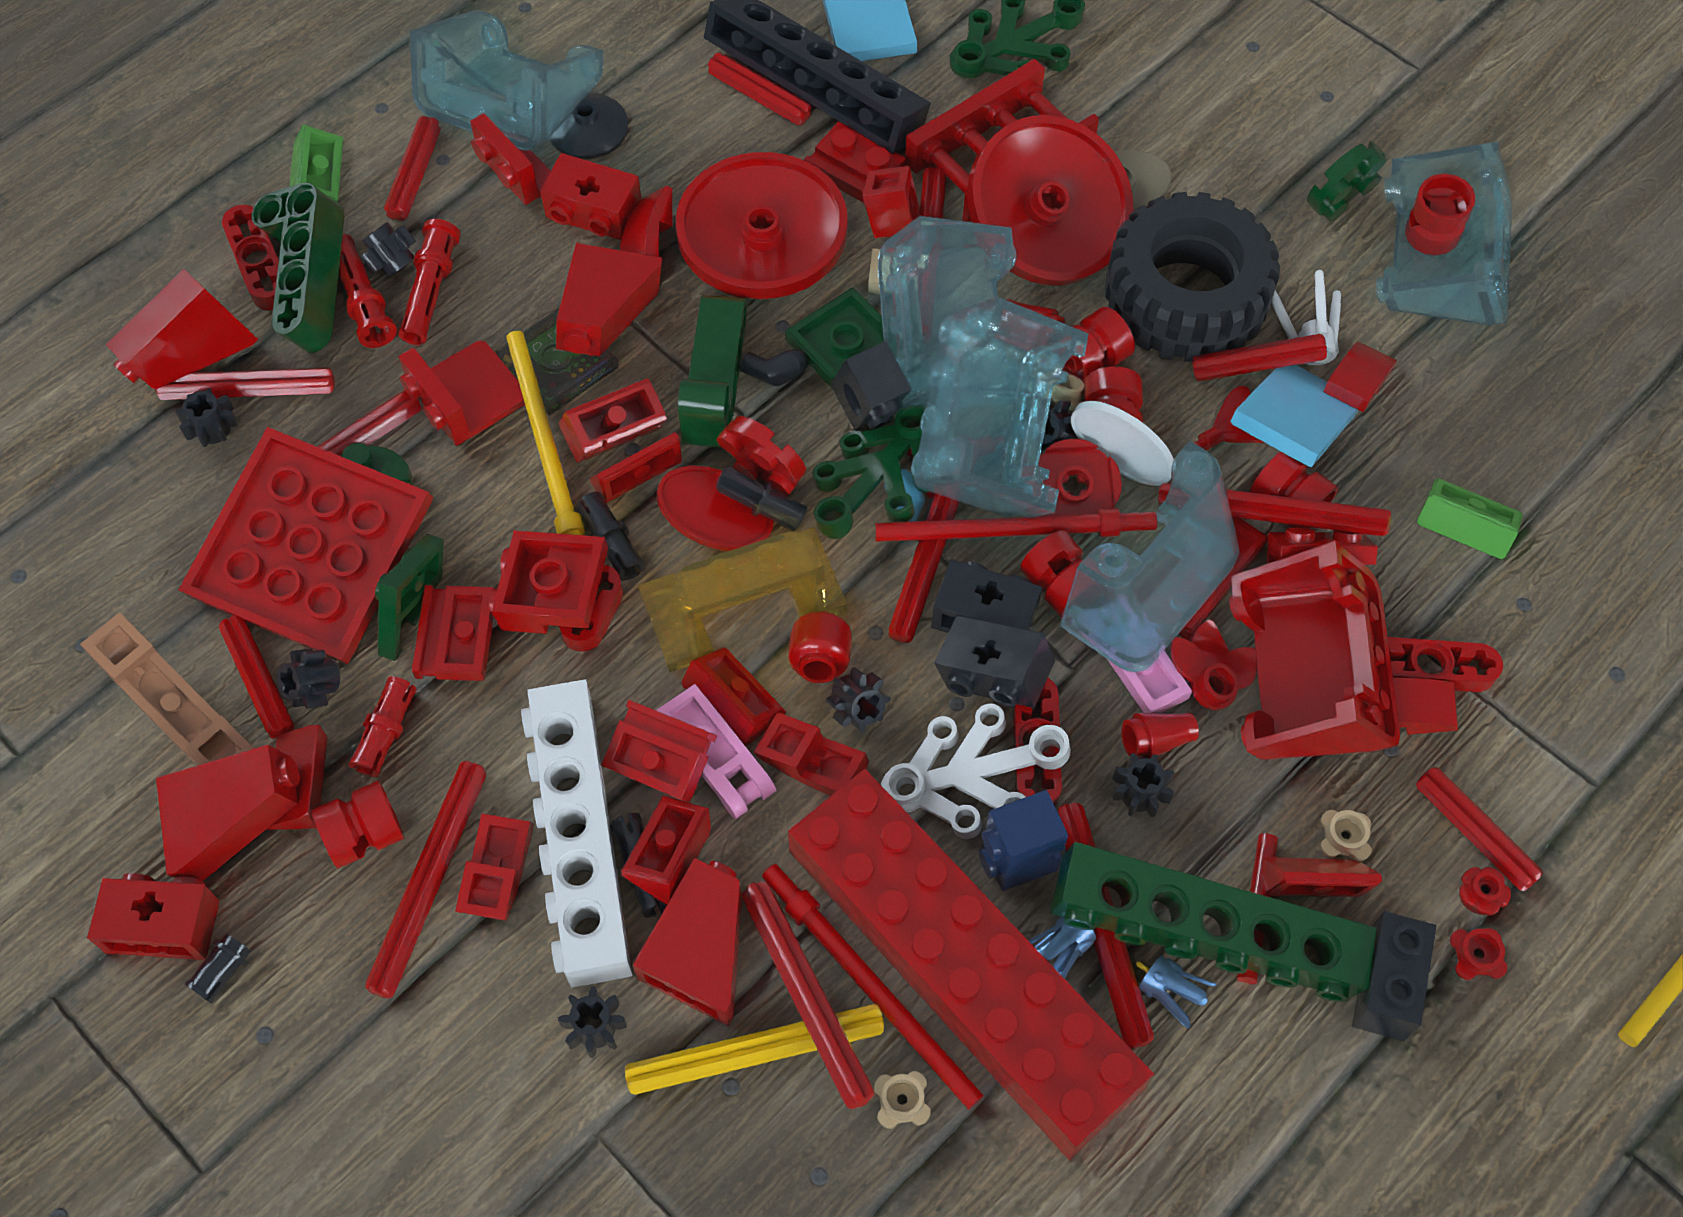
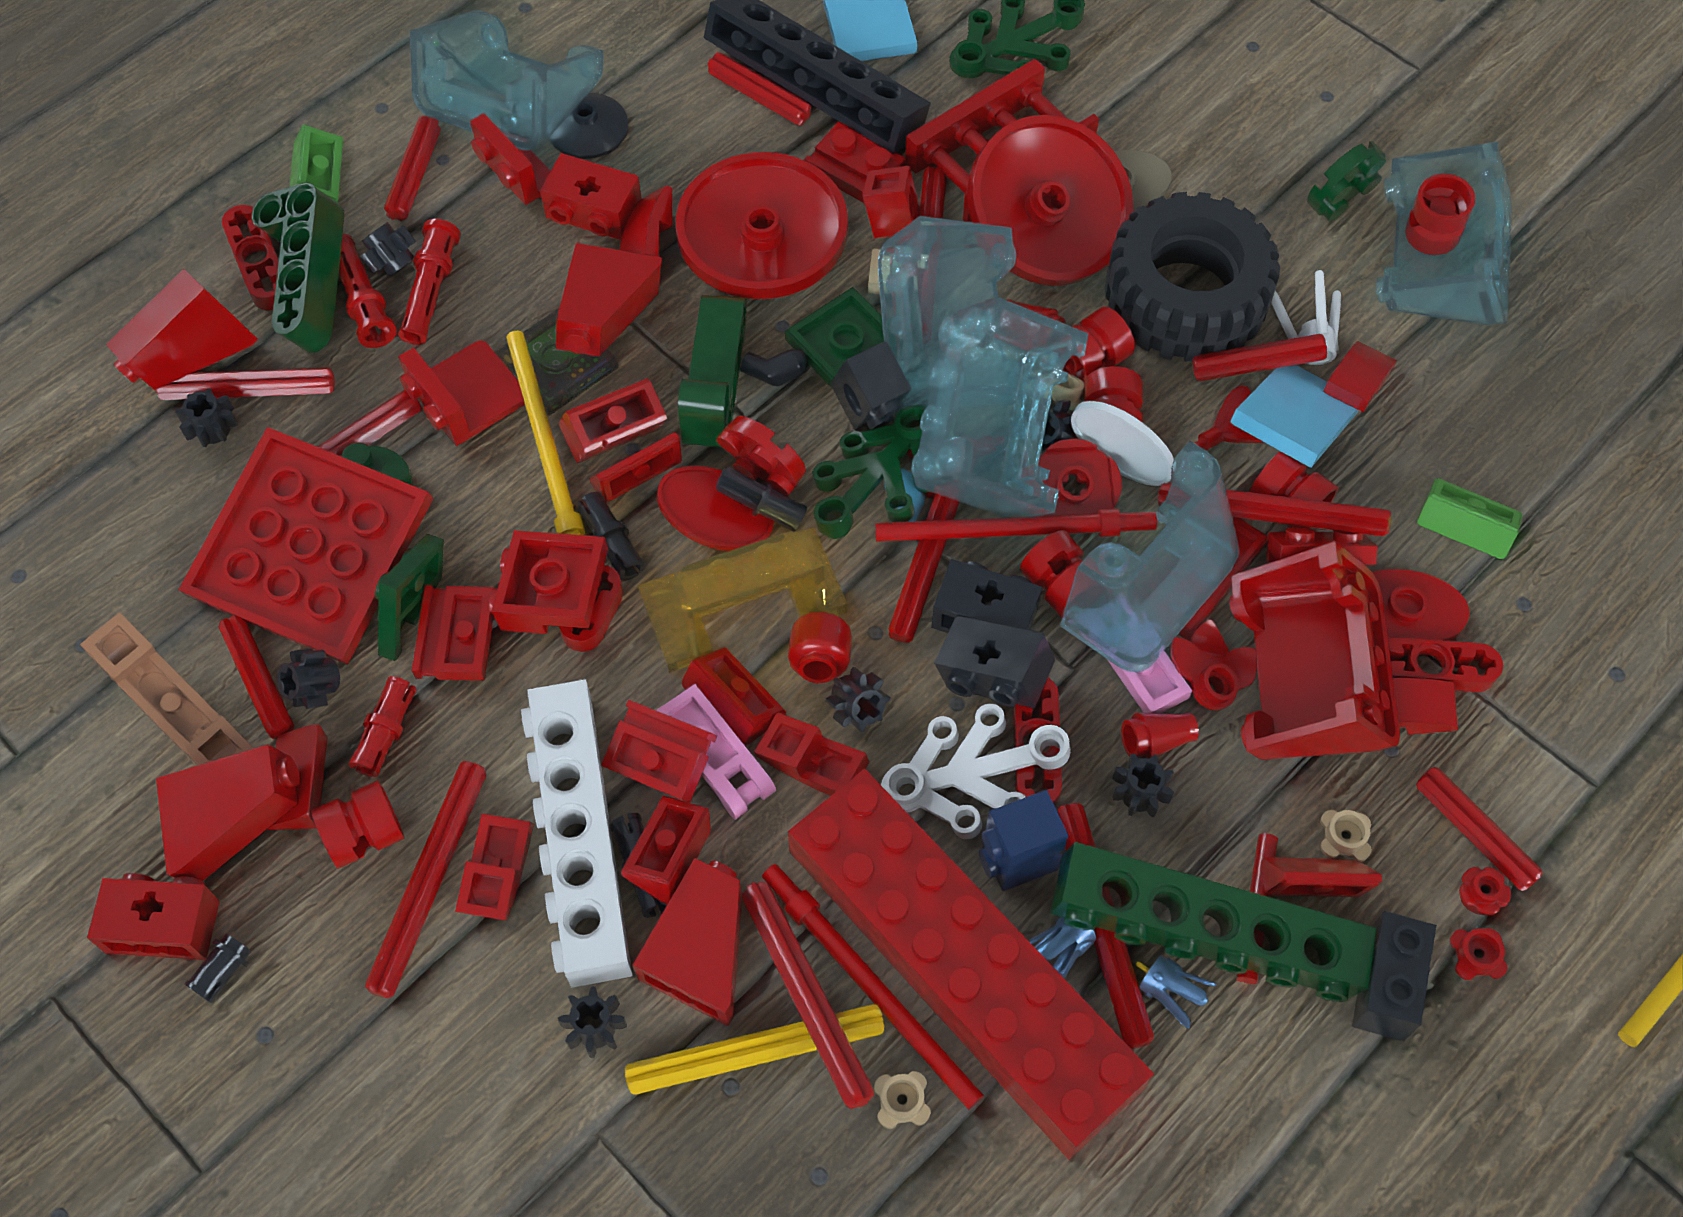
(1421, 605): none -> red piece

